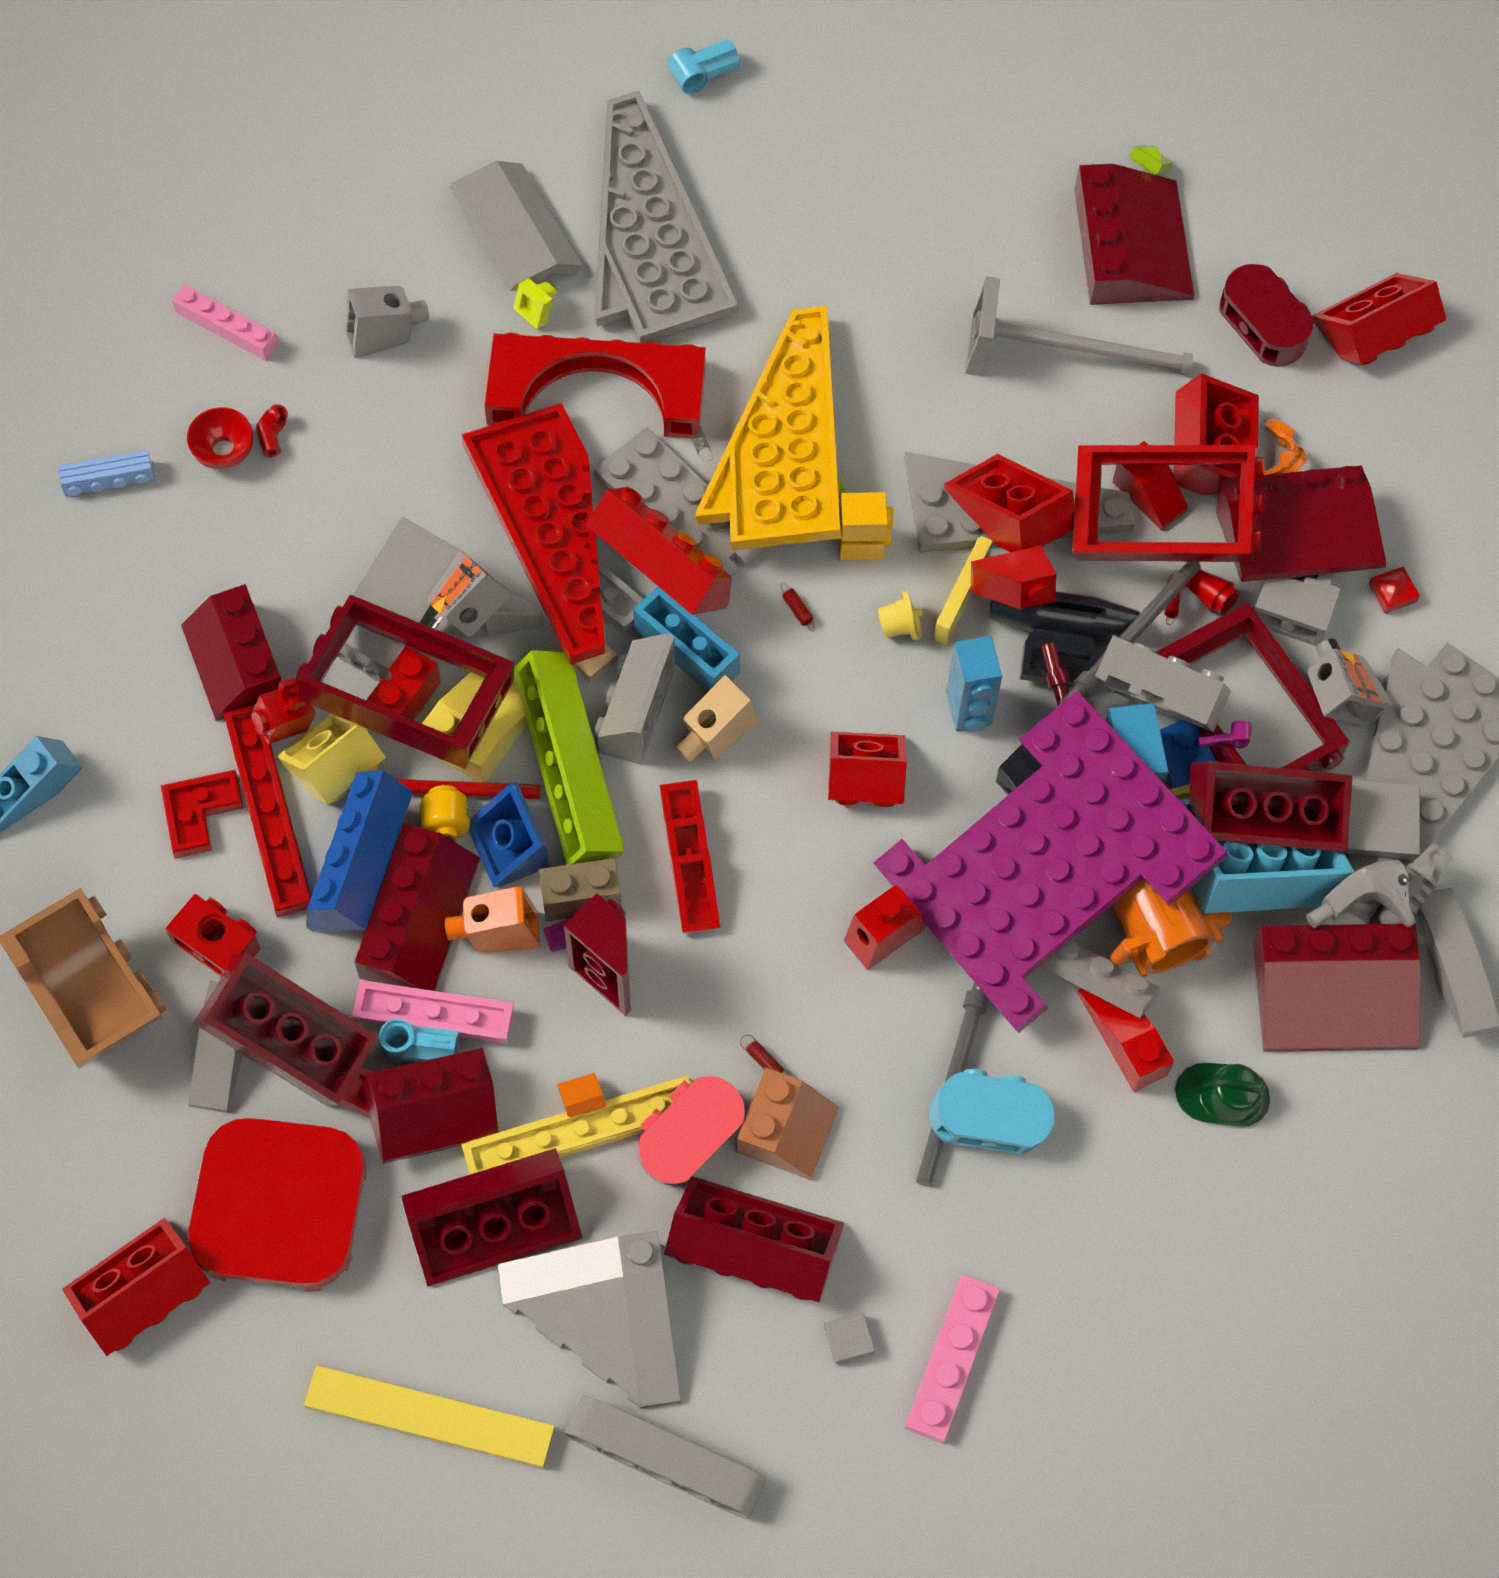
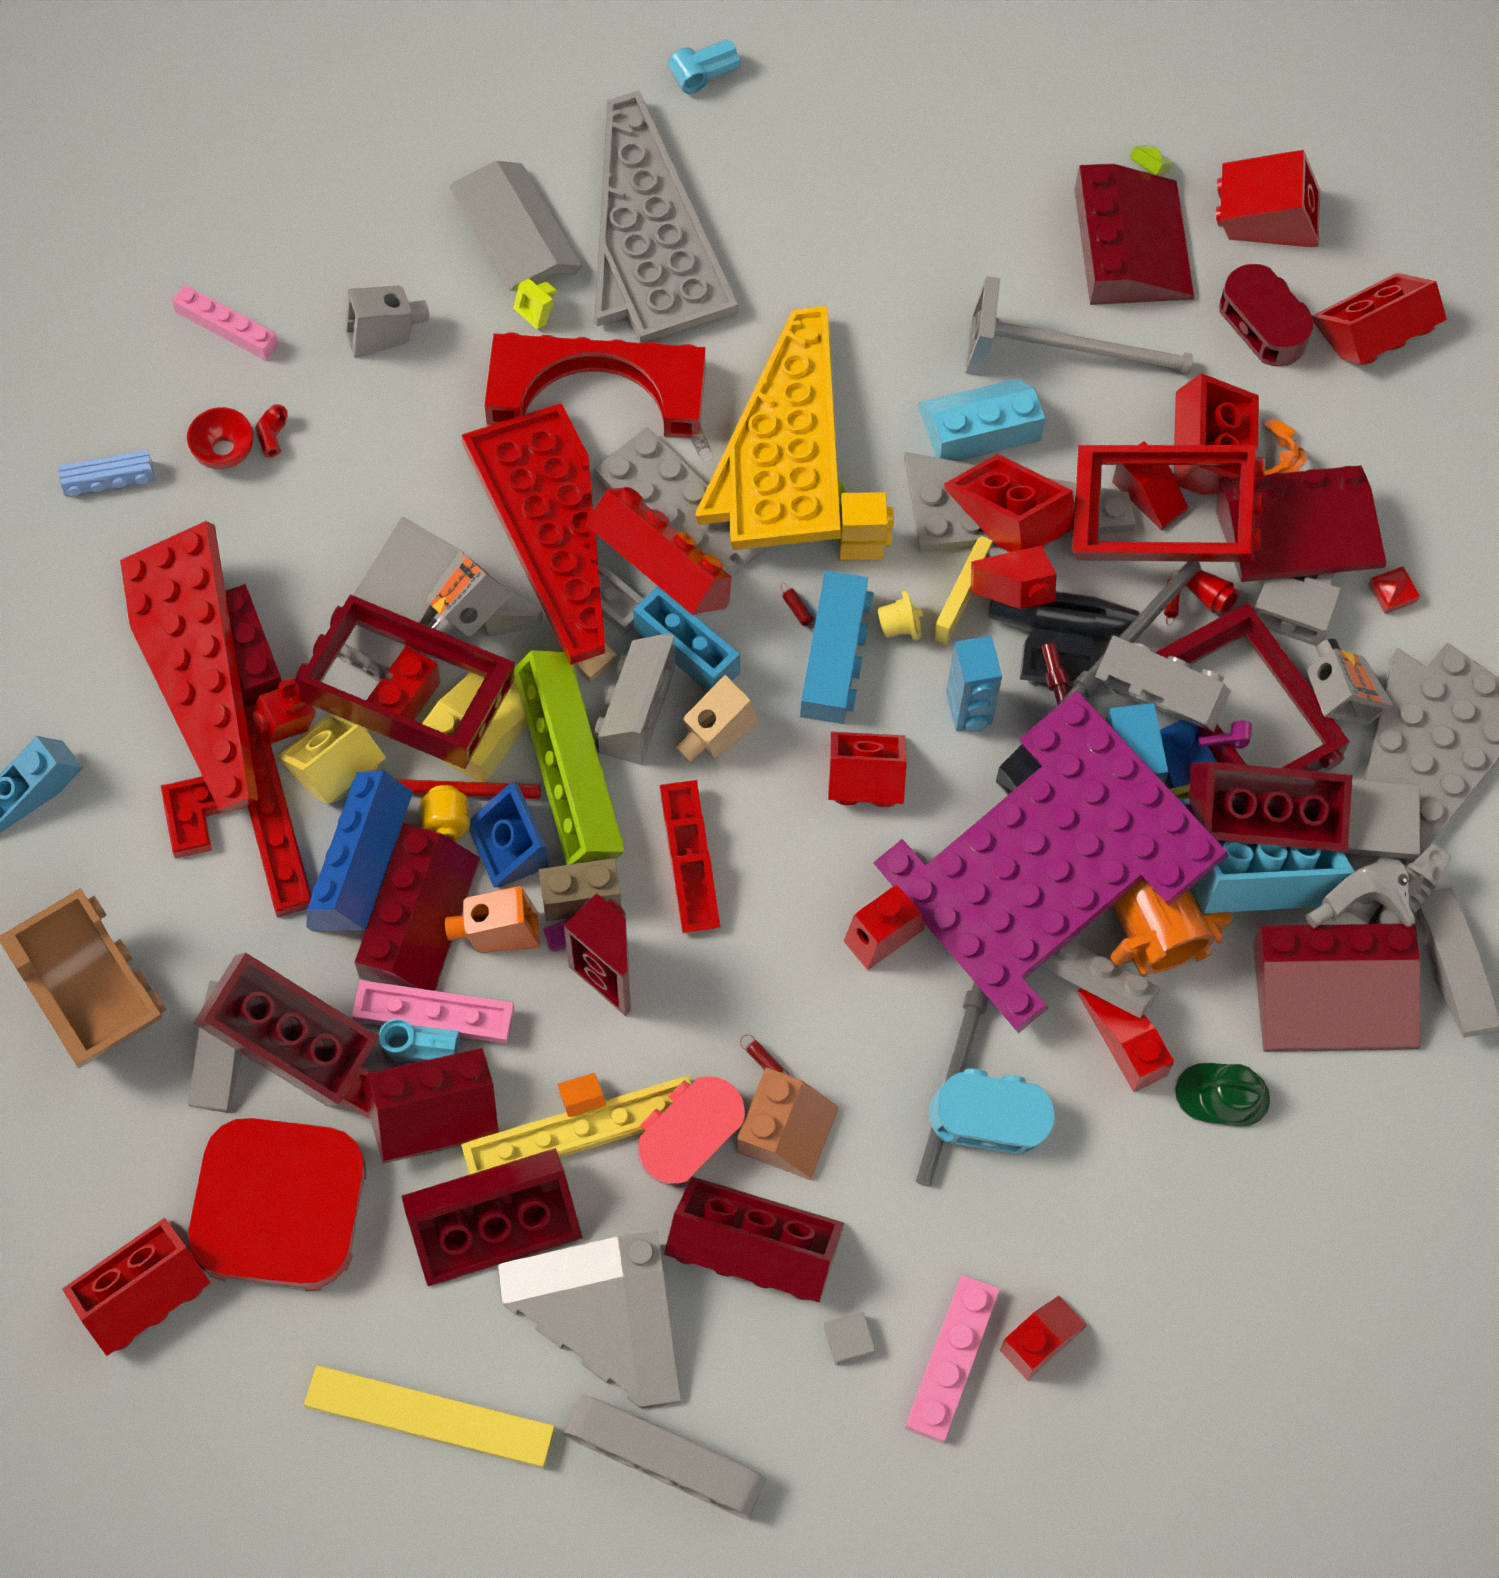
(187, 639): none -> red wing
(201, 918): red brick -> none
(835, 646): none -> dark azure brick
(983, 420): none -> medium azure slope
(1041, 1336): none -> red slope
(1270, 200): none -> red slope

